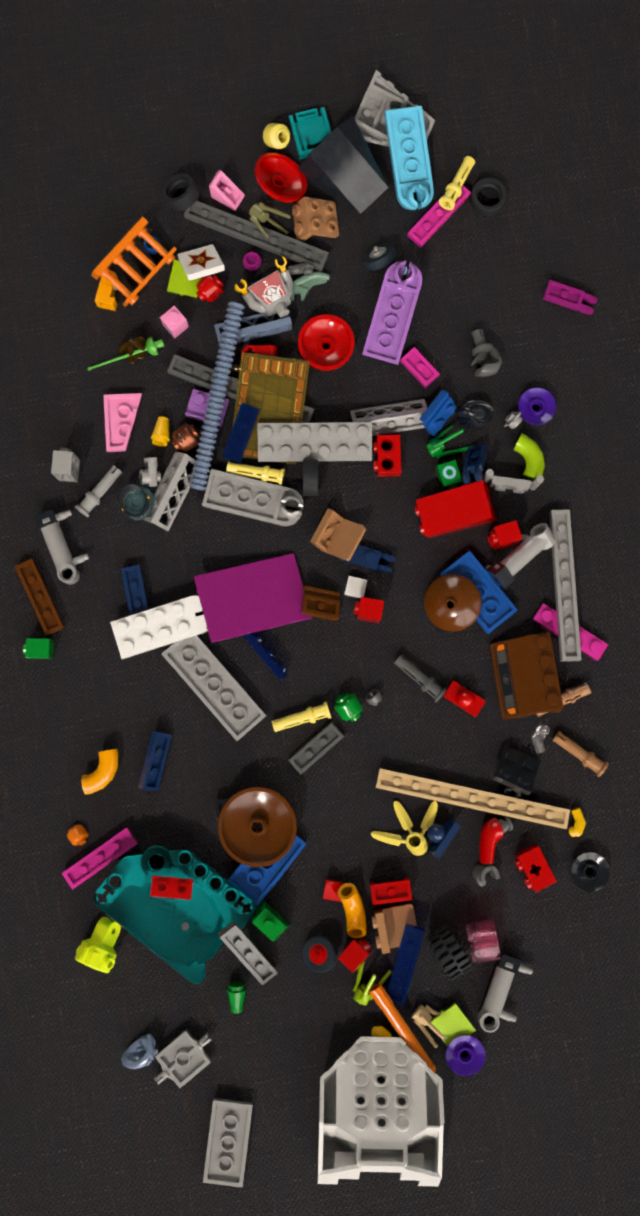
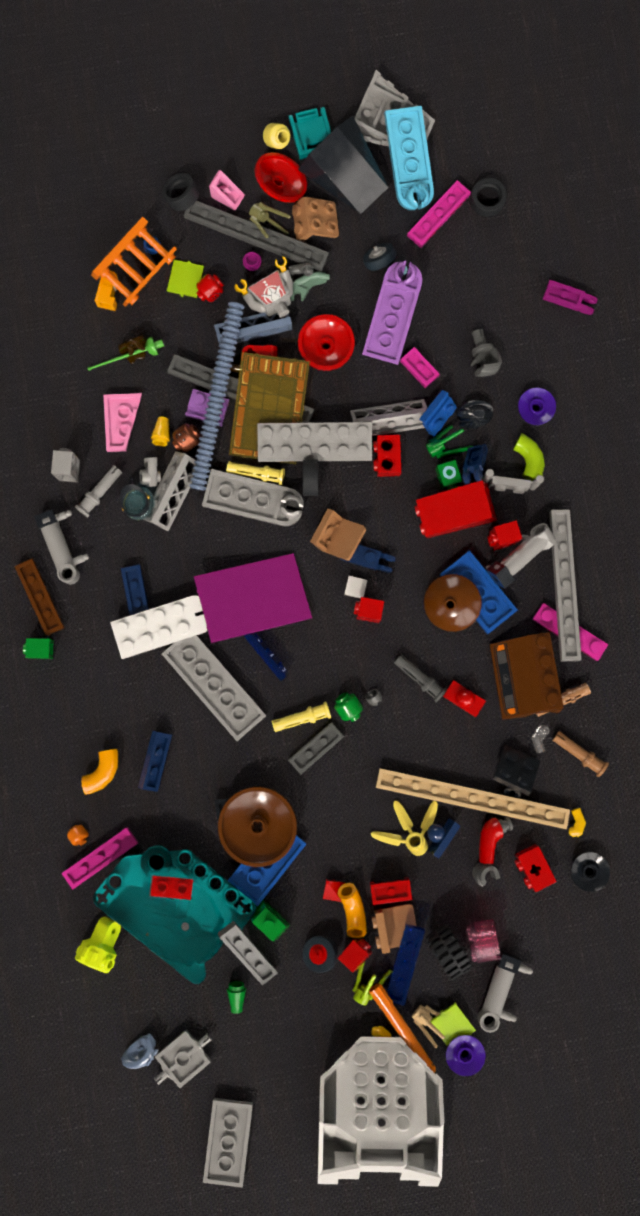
(174, 322): bright pink brick -> none
(201, 262): white tile -> none
(241, 433): clear blue plate -> none
(320, 603): reddish brown plate -> none
(453, 189): light yellow pin -> none
(513, 420): light grey plate -> none

